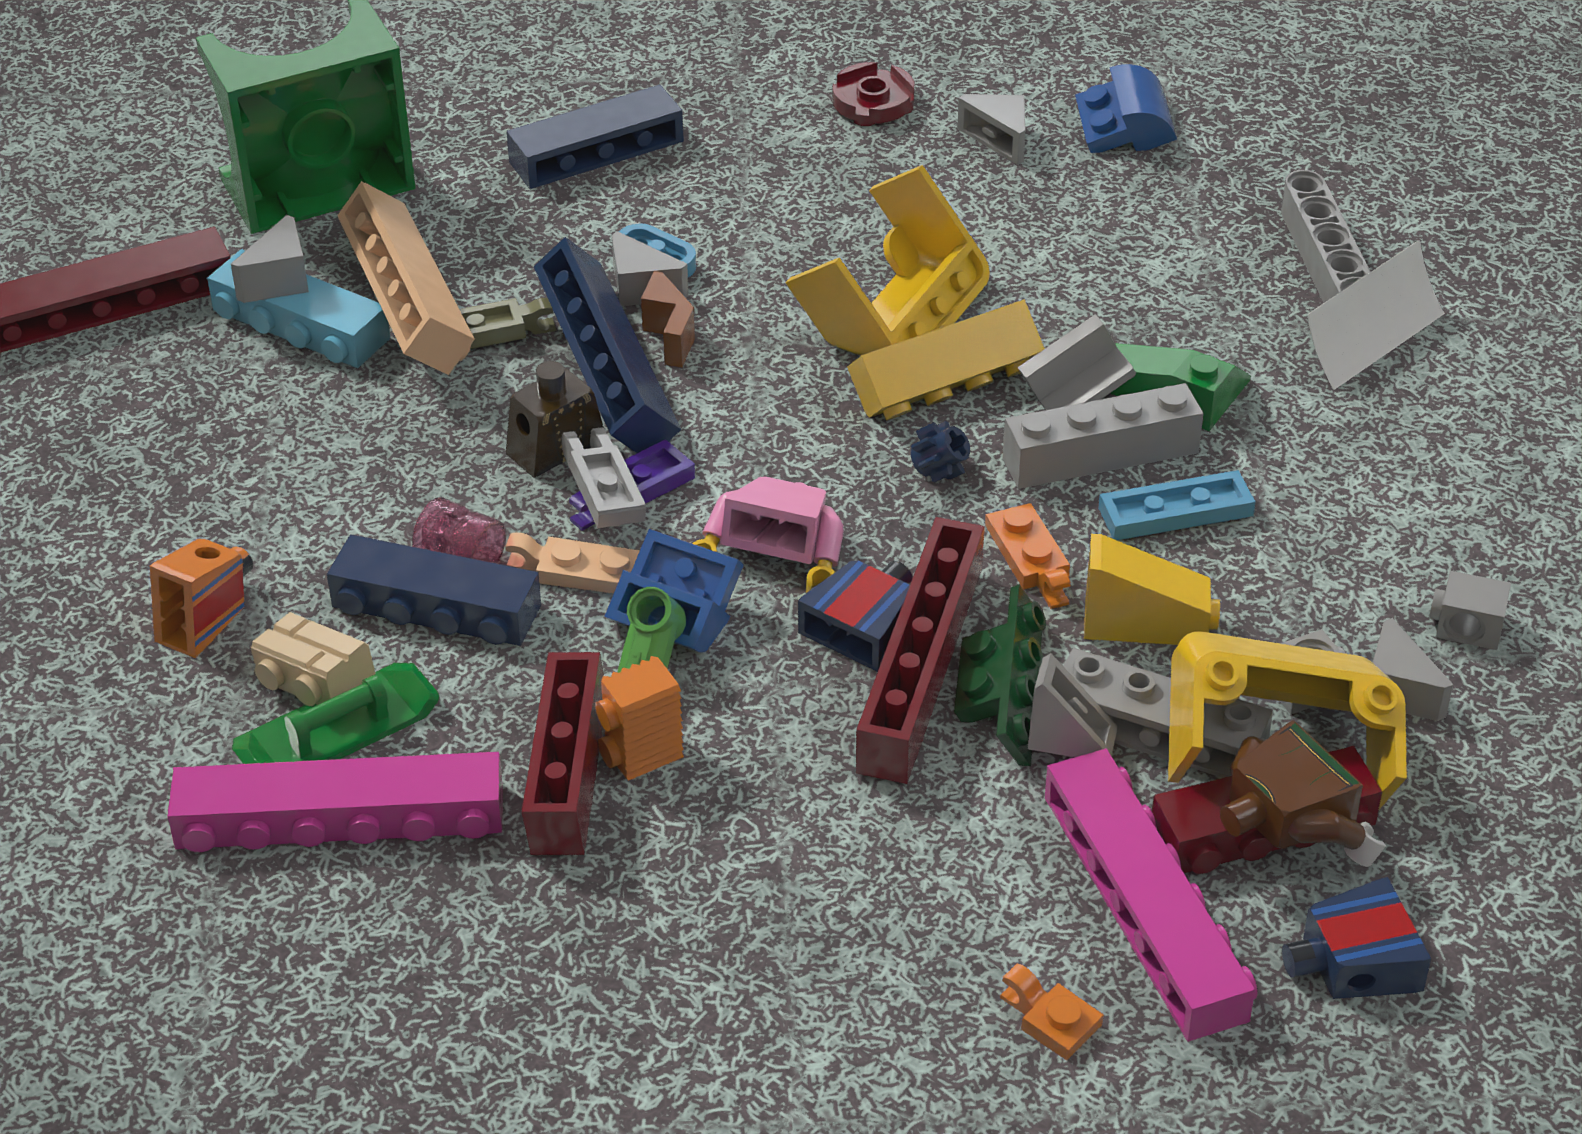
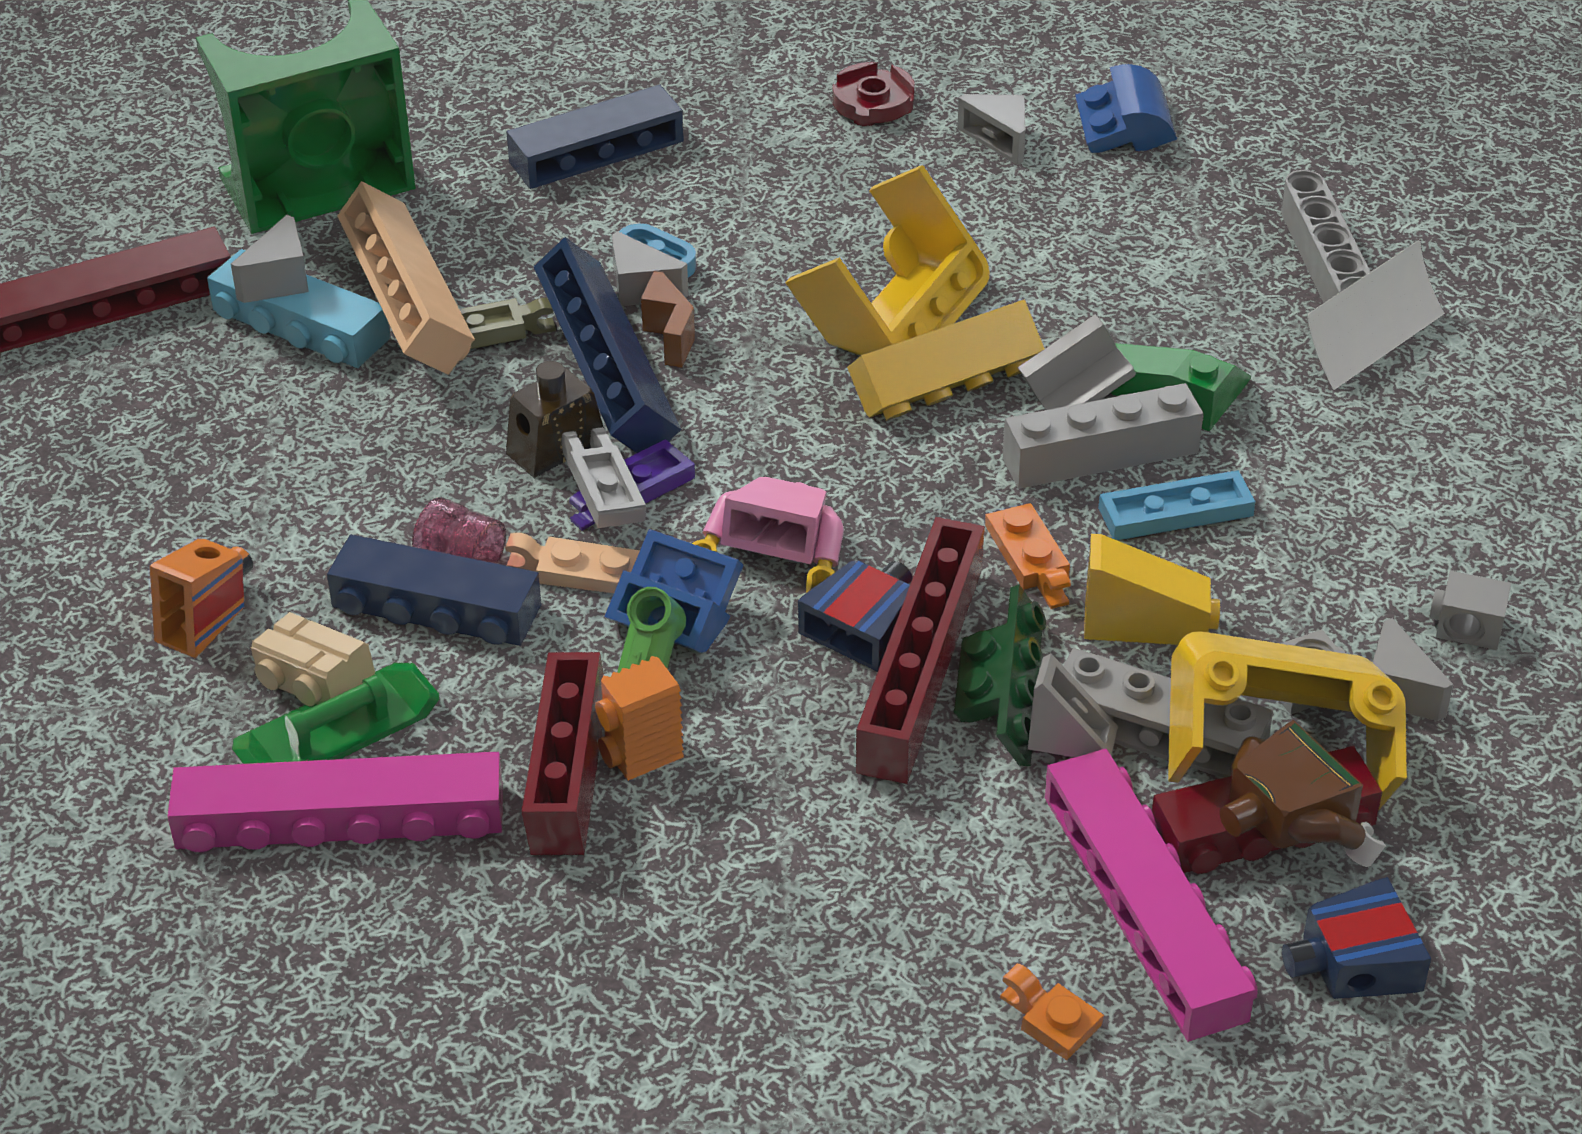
(940, 451): dark blue gear -> none

